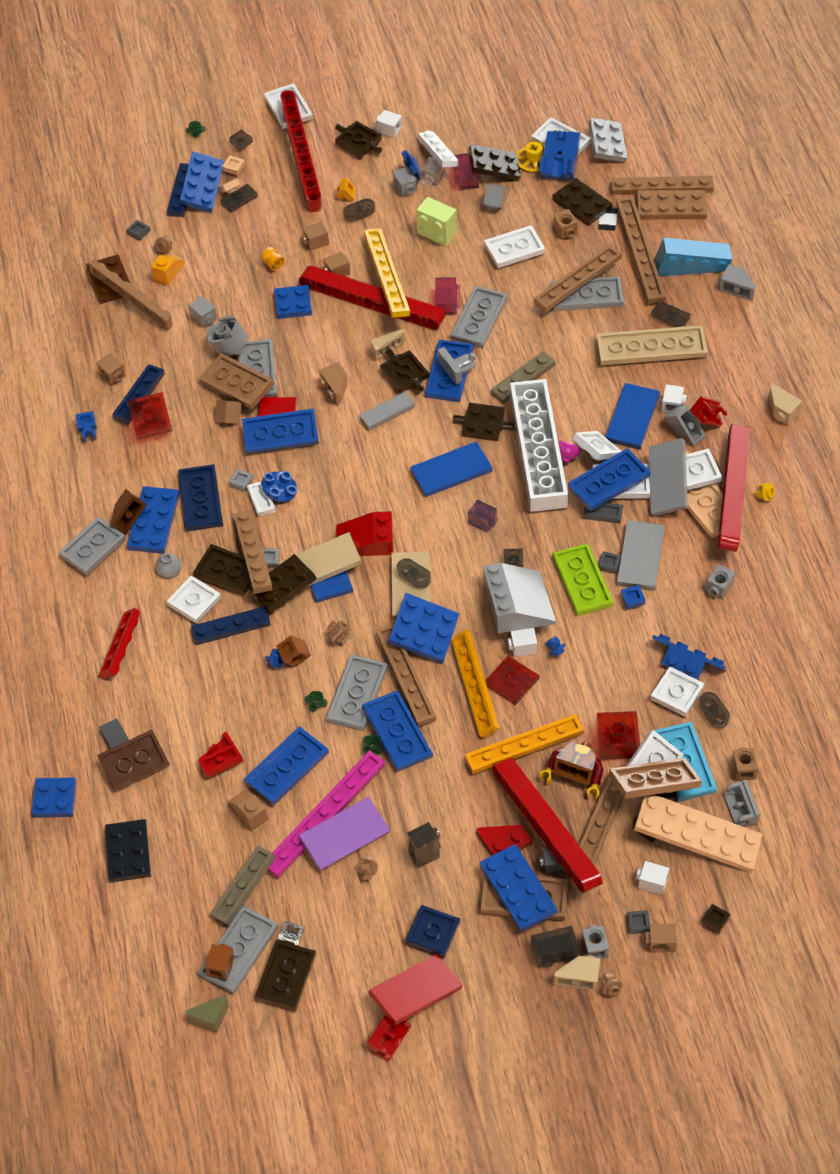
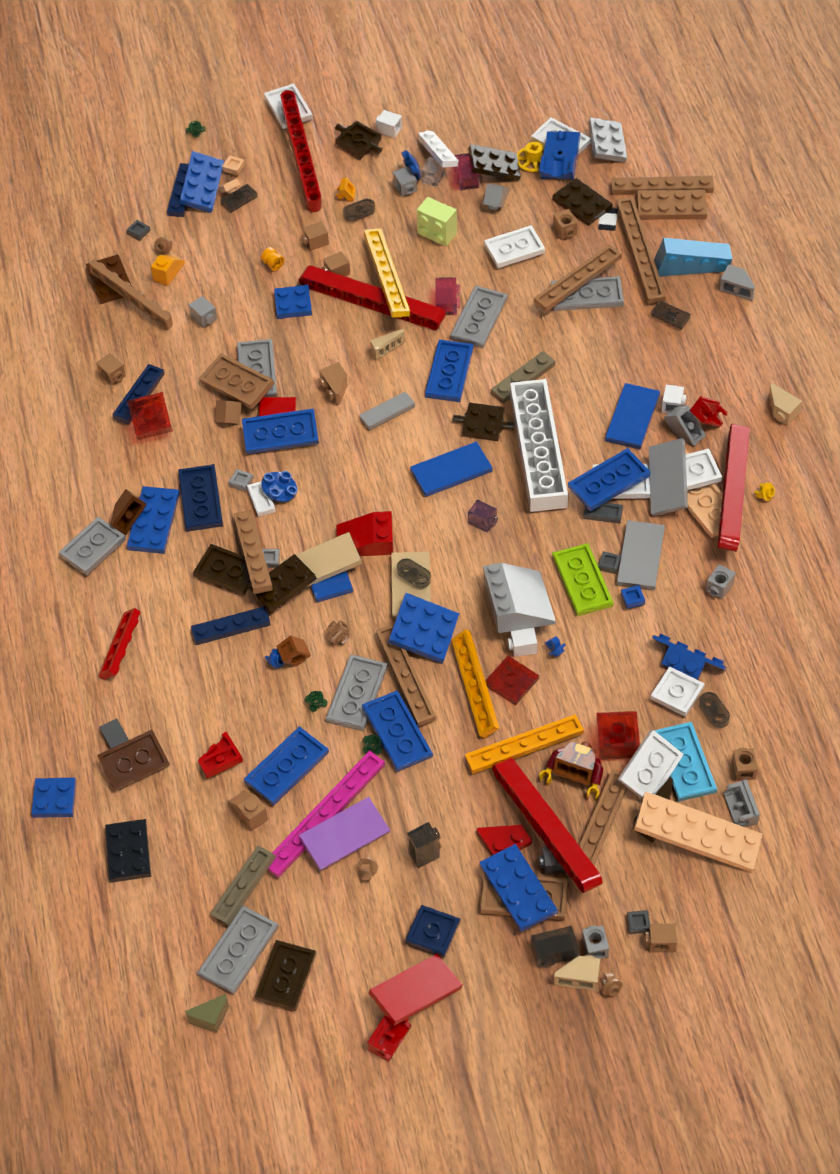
(86, 424): blue plate -> none
(168, 565): light grey brick -> none
(193, 599): white plate -> none
(219, 961): dark orange brick -> none
(227, 336): light grey brick -> none
(240, 139): clear smoke plate -> none
(291, 933): clear smoke plate -> none
(404, 371): dark brown plate -> none
(457, 366): light grey piece -> none
(514, 557): clear smoke plate -> none
(568, 451): dark pink brick -> none
(596, 445): white plate -> none
(652, 345): tan plate -> none
(652, 877): white brick -> none
(655, 778): medium nougat plate -> none
(715, 918): dark brown plate -> none

